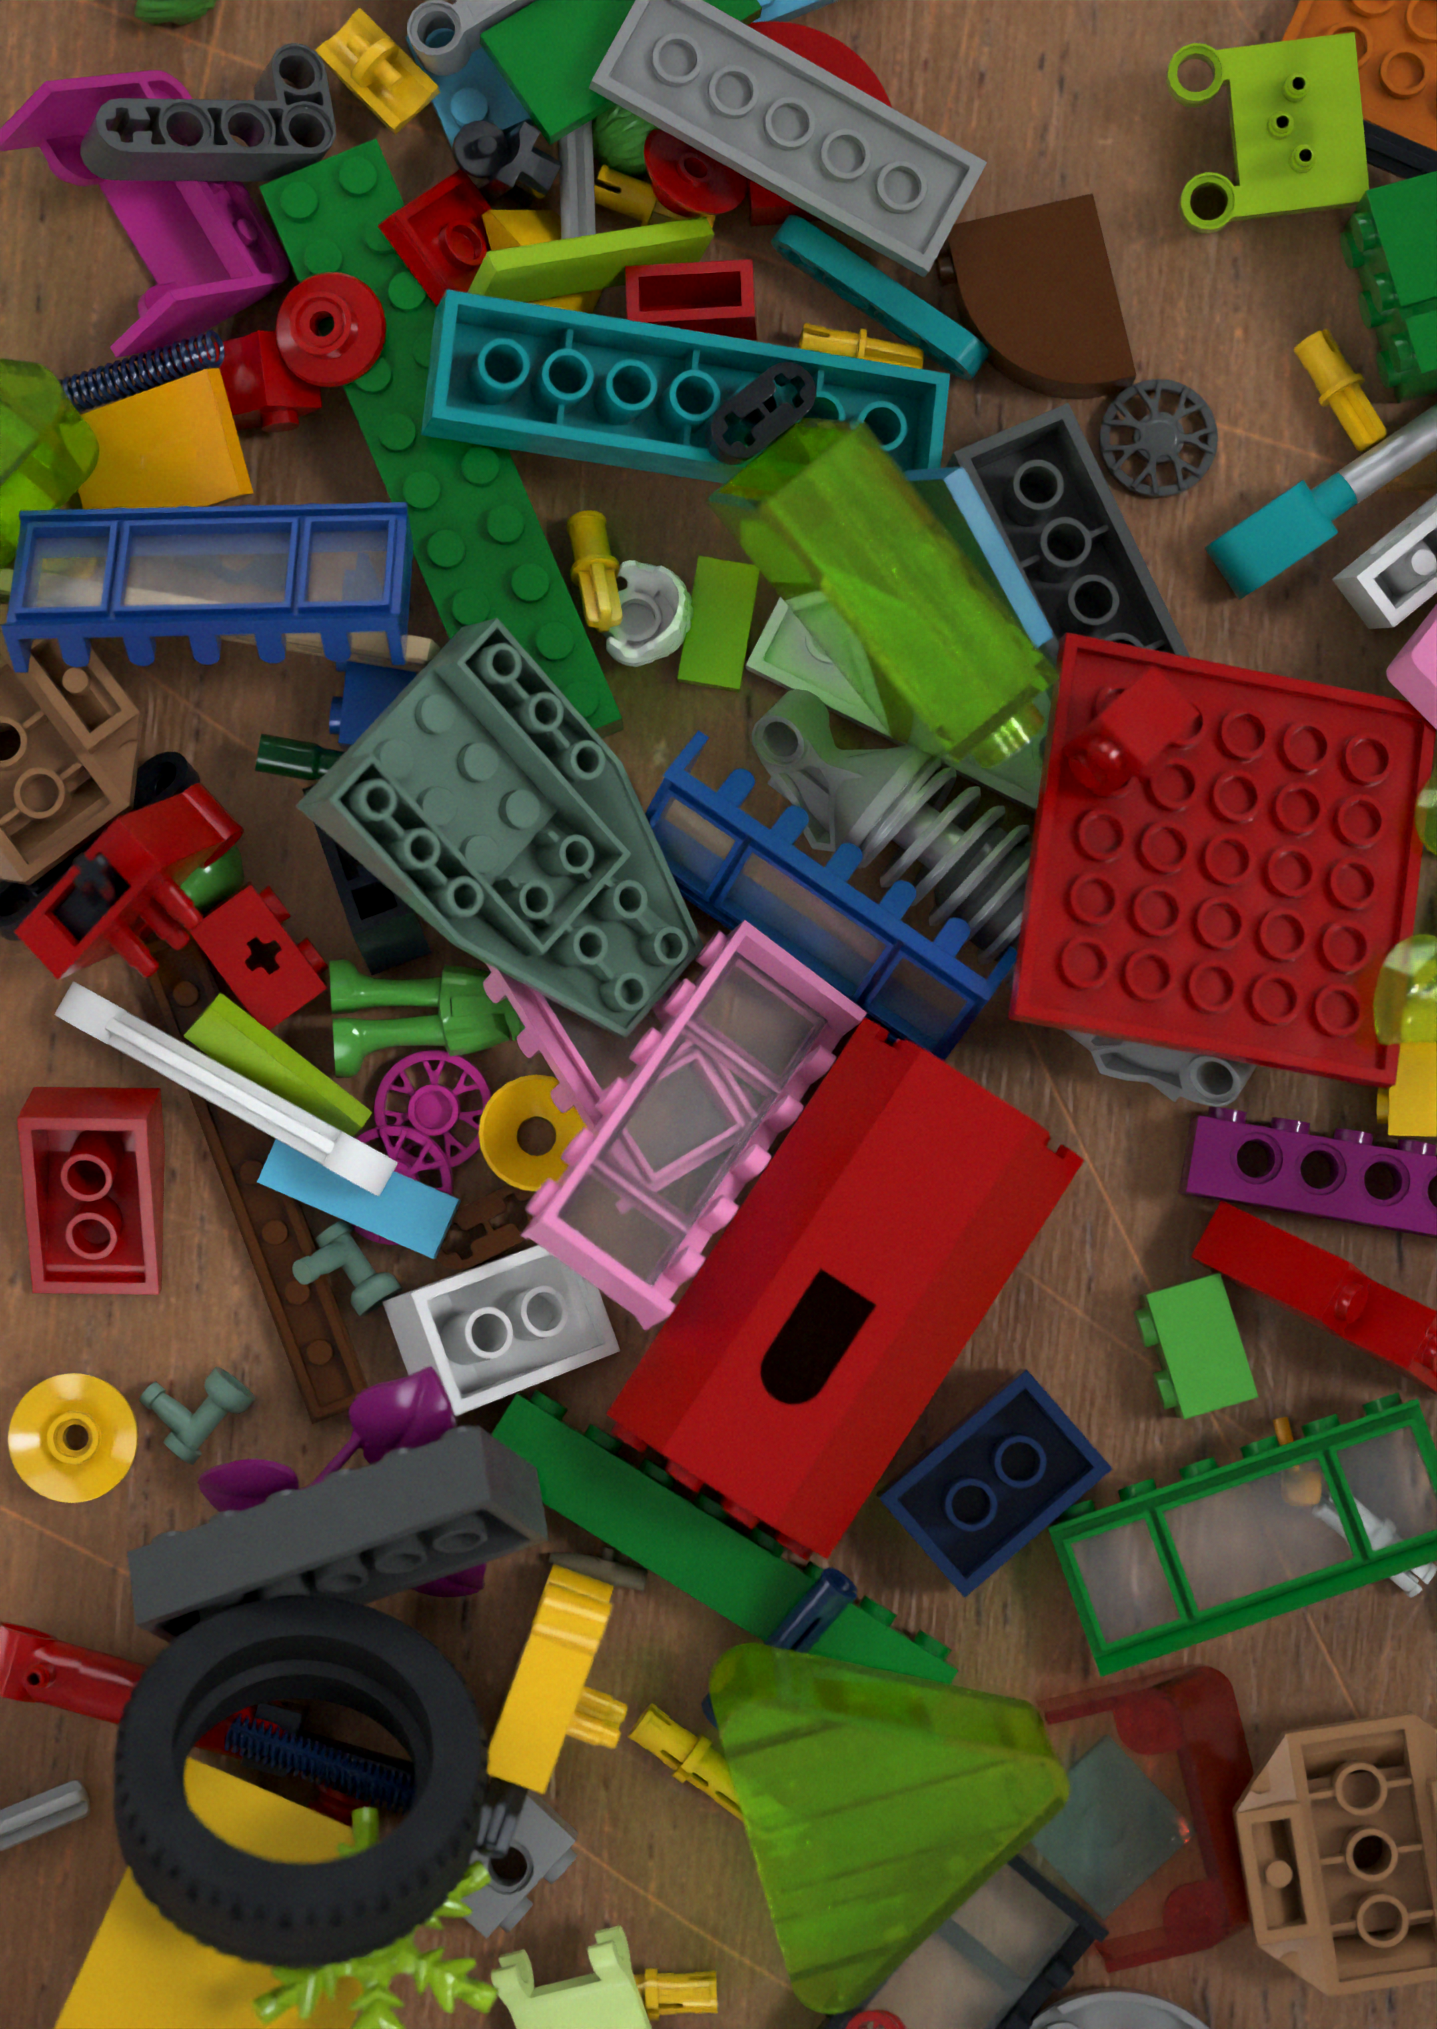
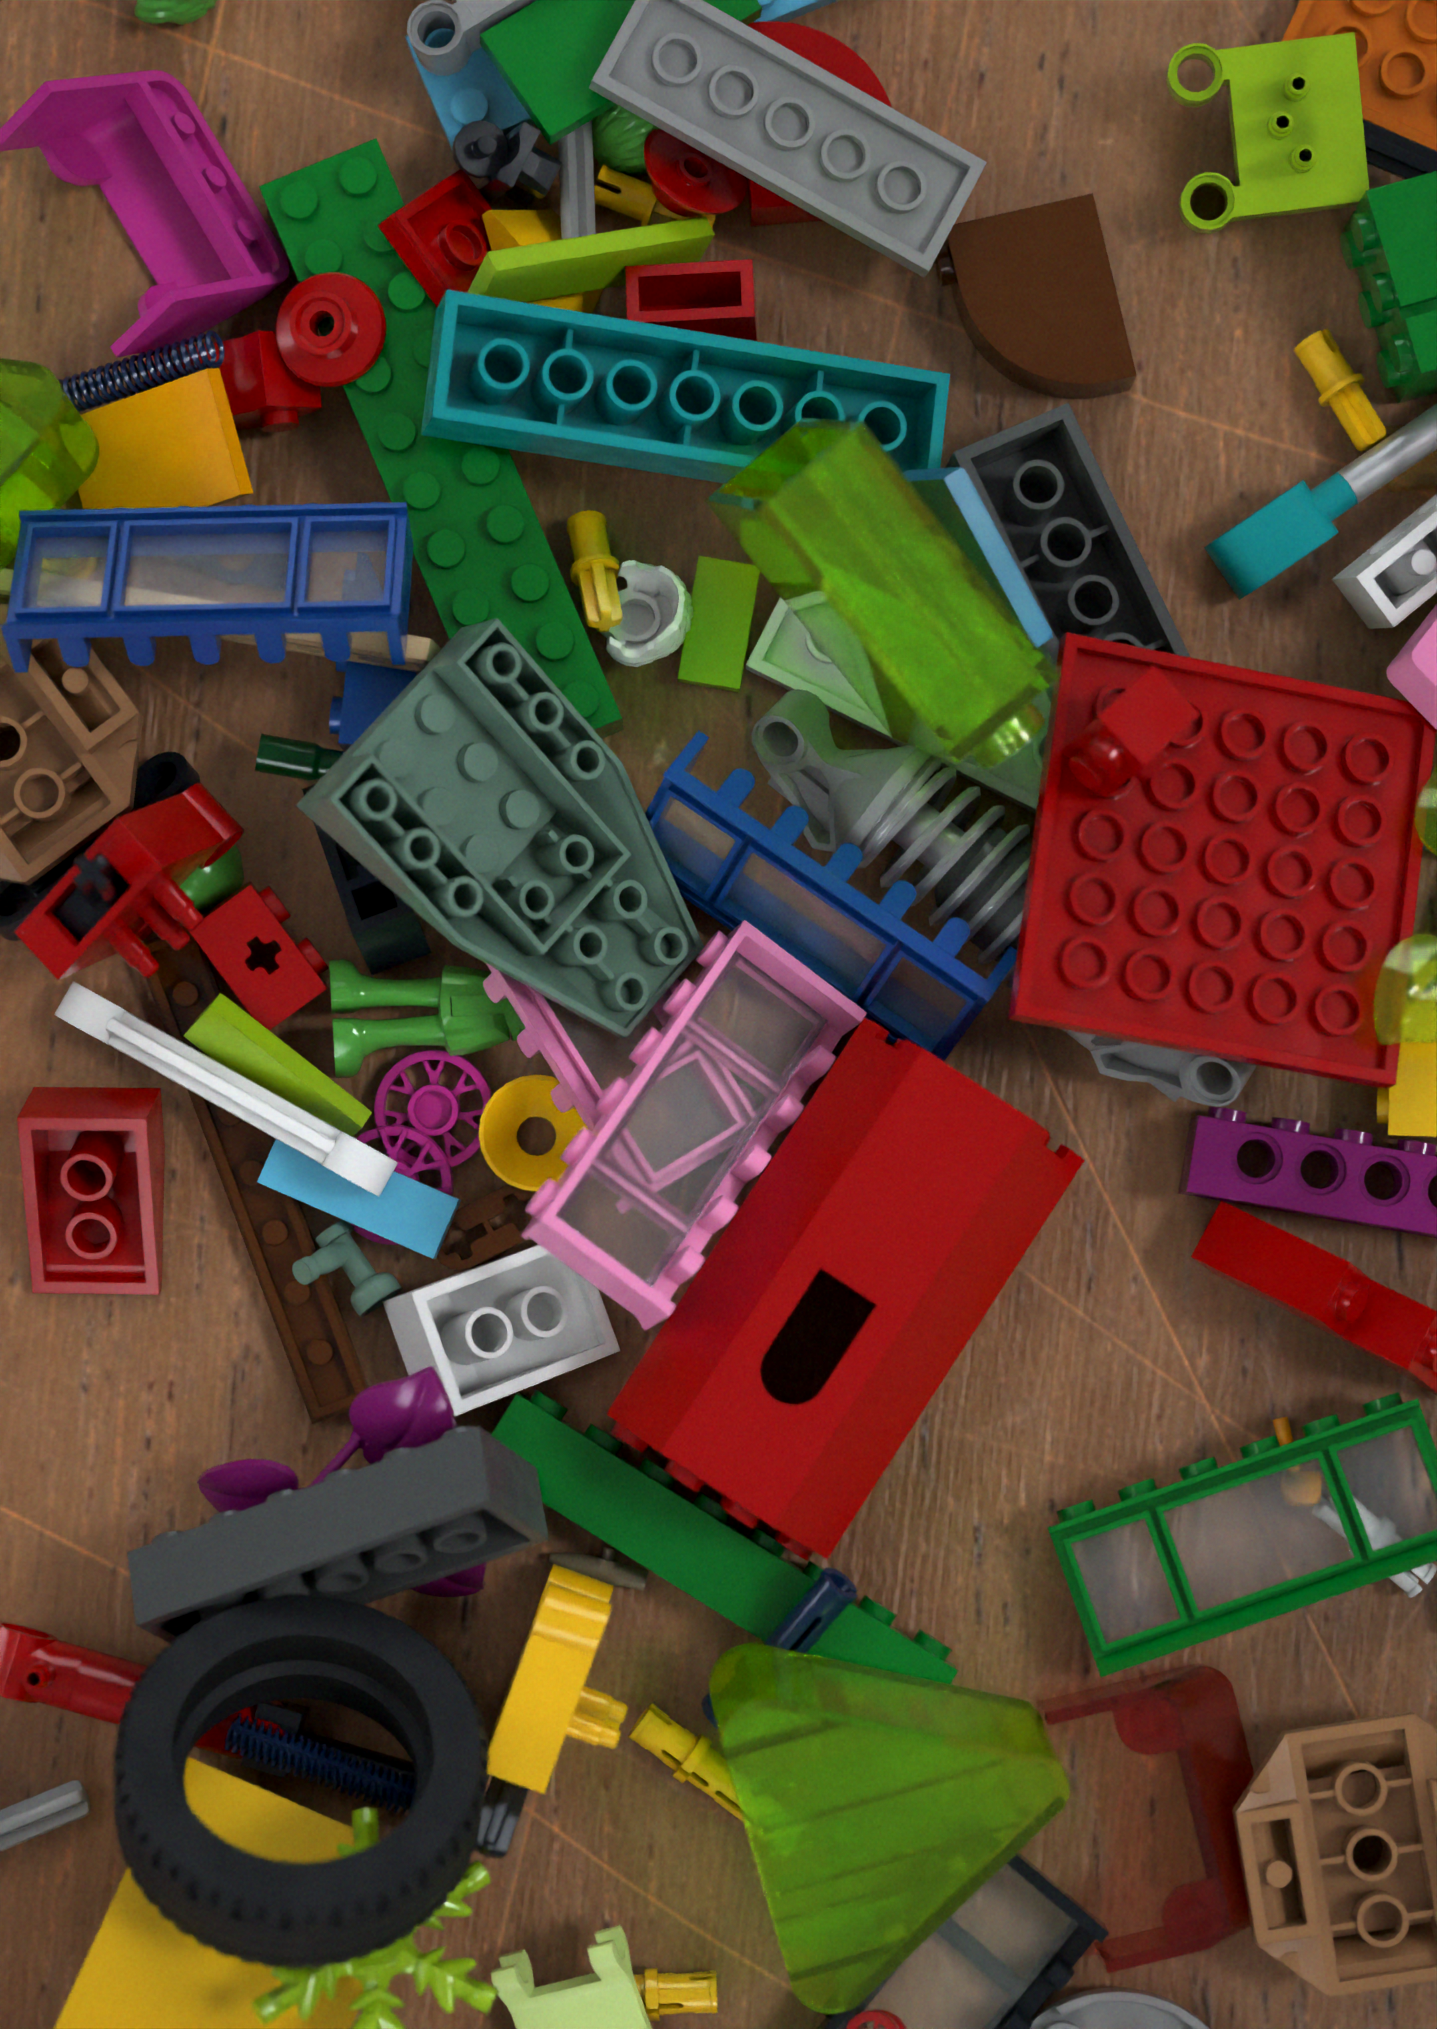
(40, 1443): yellow dish -> none
(134, 143): dark grey beam -> none
(190, 1429): sand green piece -> none
(337, 1804): red bush -> none
(377, 71): yellow hips -> none
(546, 1844): light grey brick -> none
(750, 402): black beam -> none
(859, 346): yellow axle -> none
(880, 297): teal beam -> none
(993, 1481): dark blue brick -> none
(1111, 1828): clear light blue tile -> none
(1158, 438): dark grey wheel -> none
(1195, 1347): bright green brick -> none

